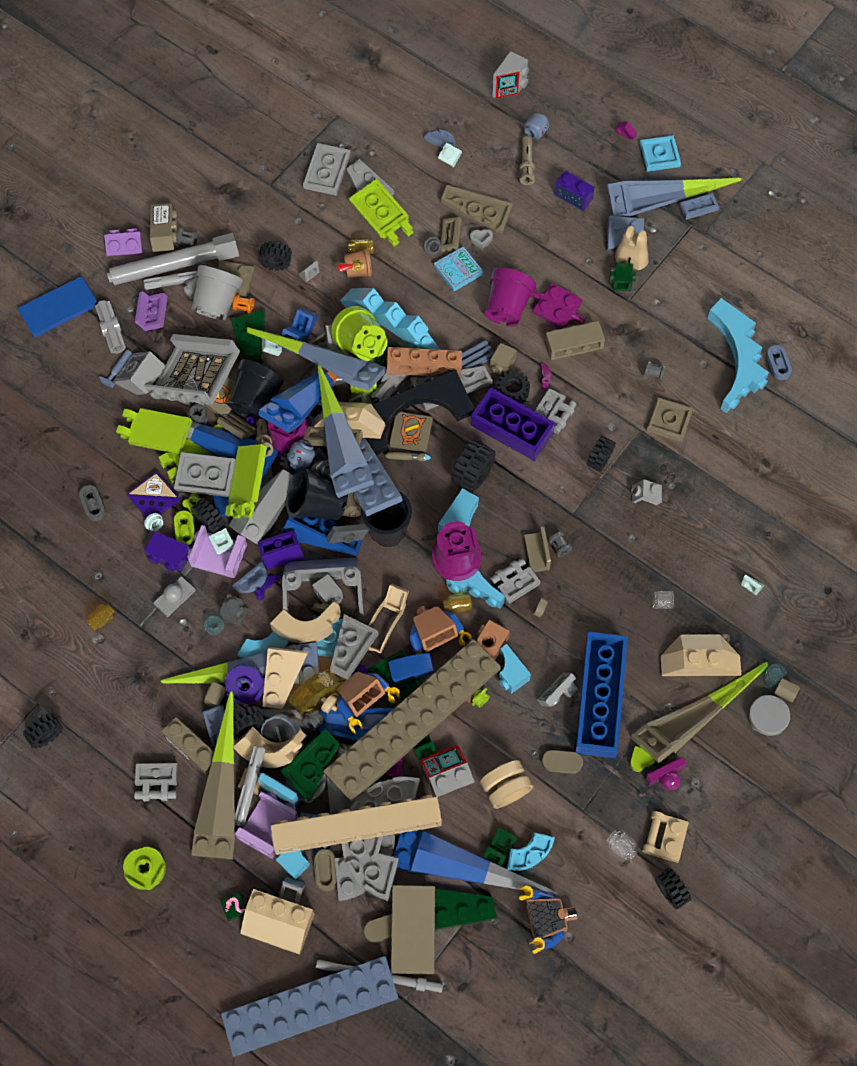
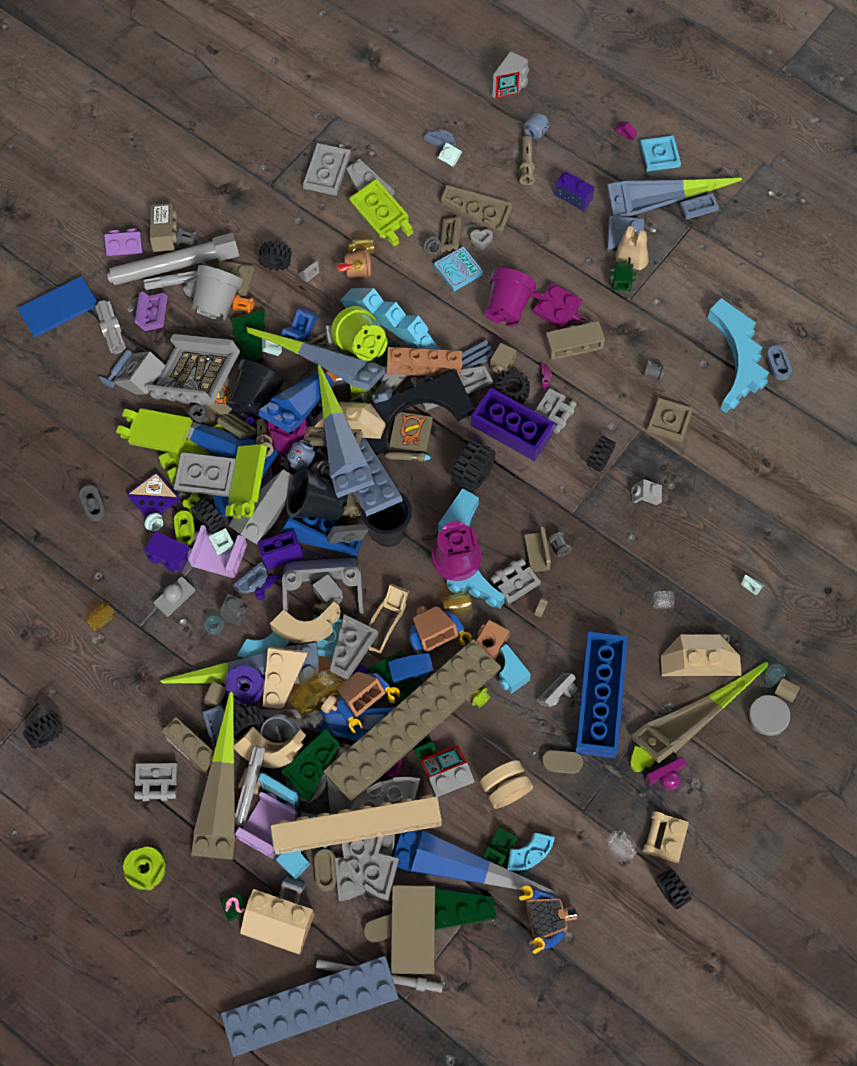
(385, 395): none -> sand blue tile

